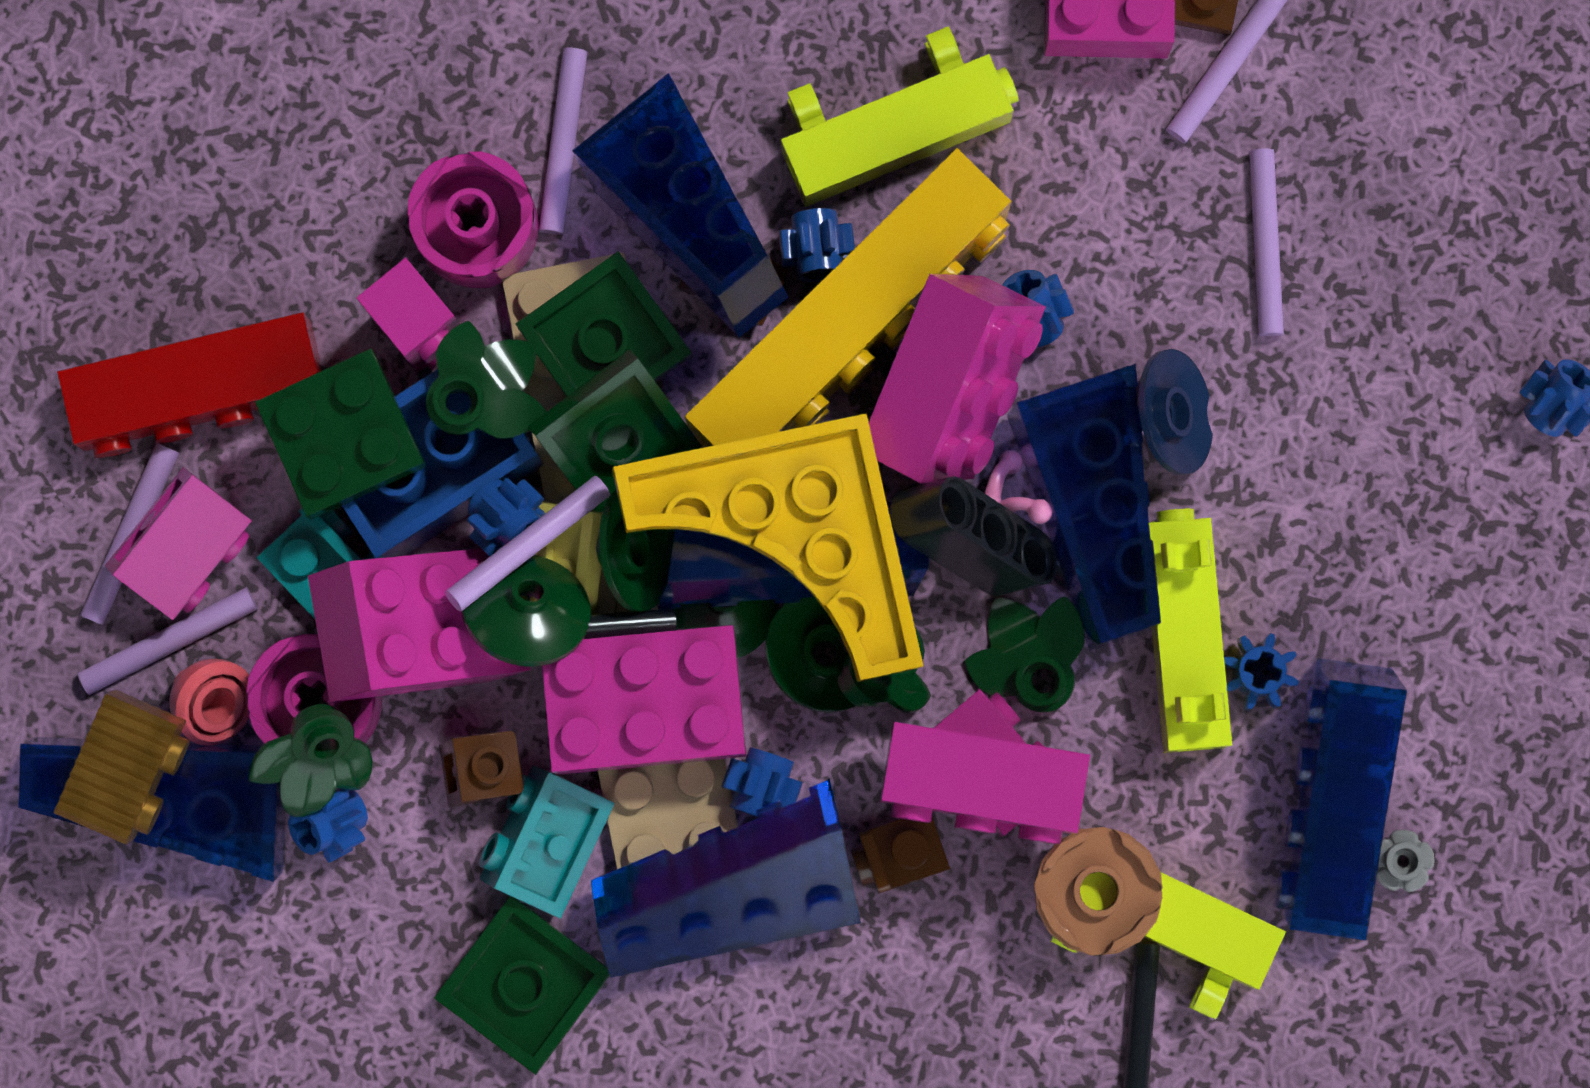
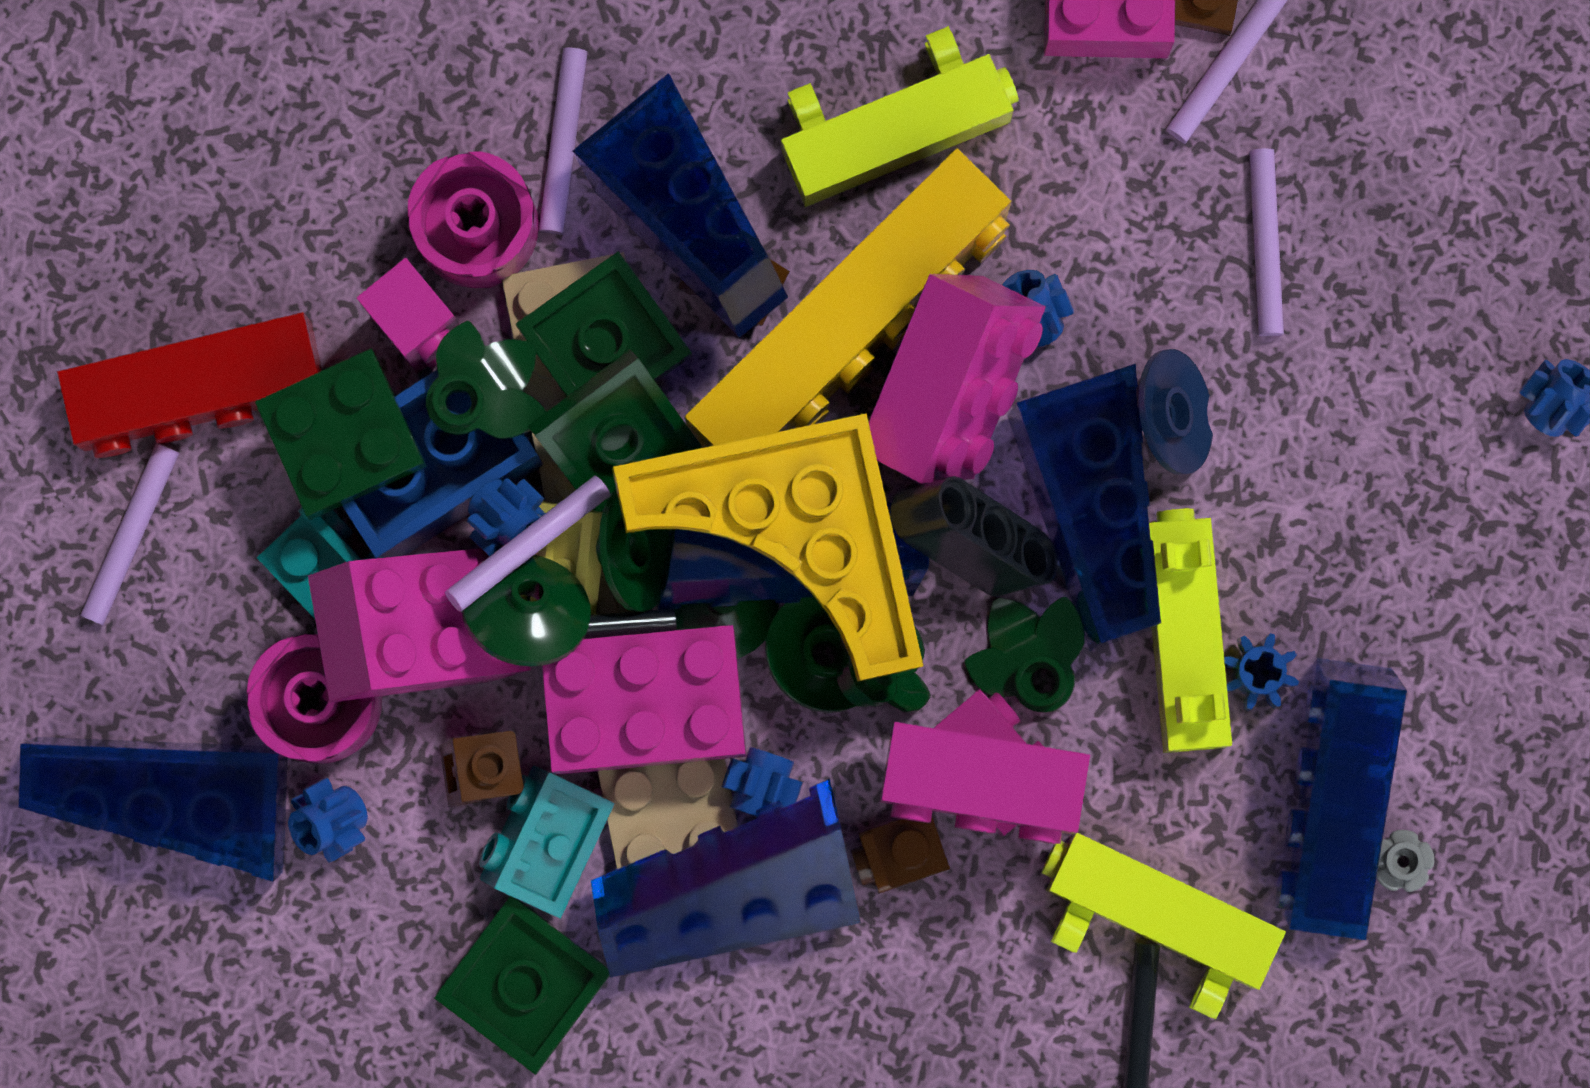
(122, 767): pearl gold brick -> none
(167, 641): lavender bar -> none
(179, 545): dark pink brick -> none
(211, 700): coral brick -> none
(313, 760): dark green plate -> none
(815, 243): blue gear -> none
(1010, 463): bright pink piece -> none
(1136, 898): nougat tile -> none

